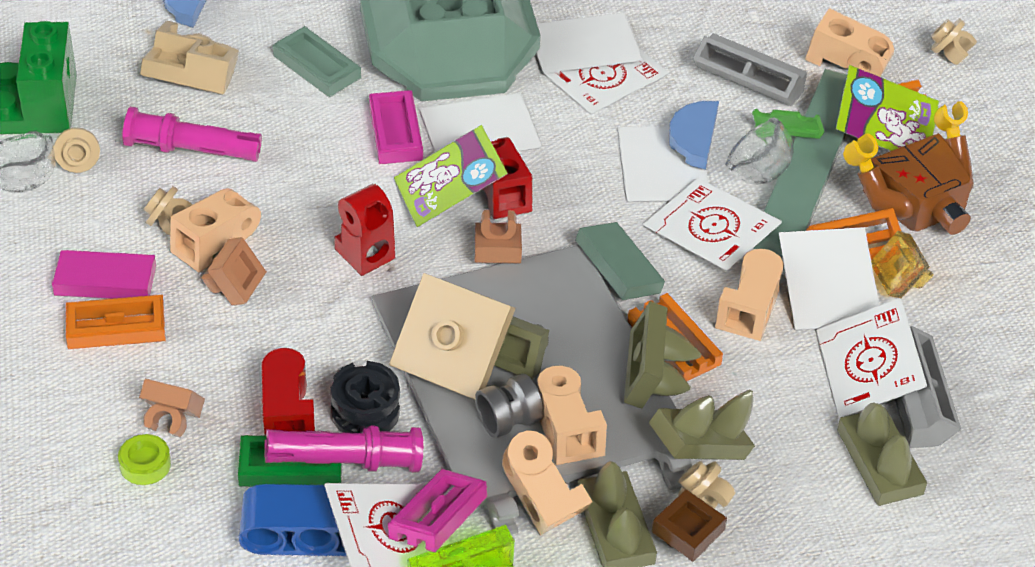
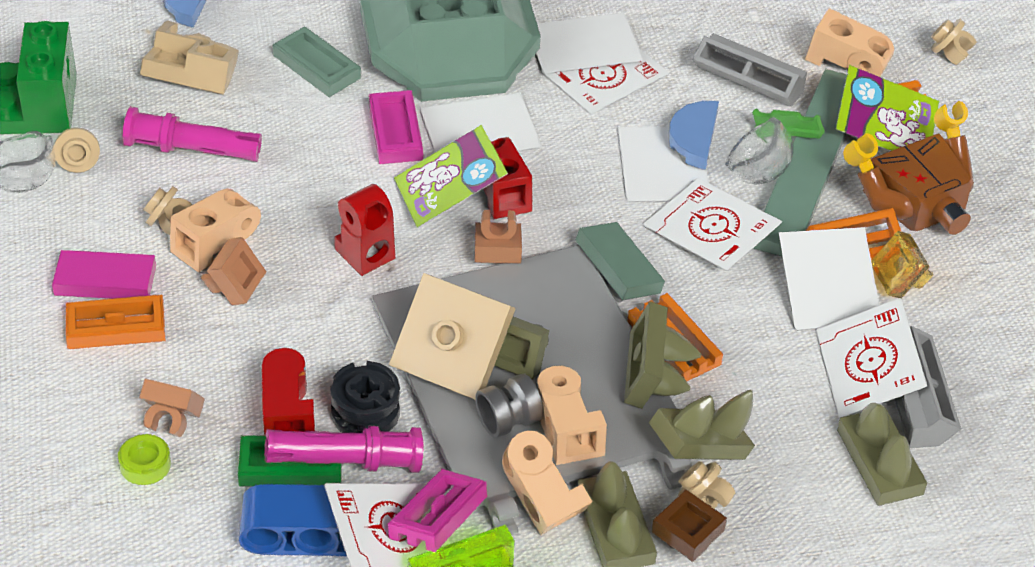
(750, 307): light nougat leg -> none

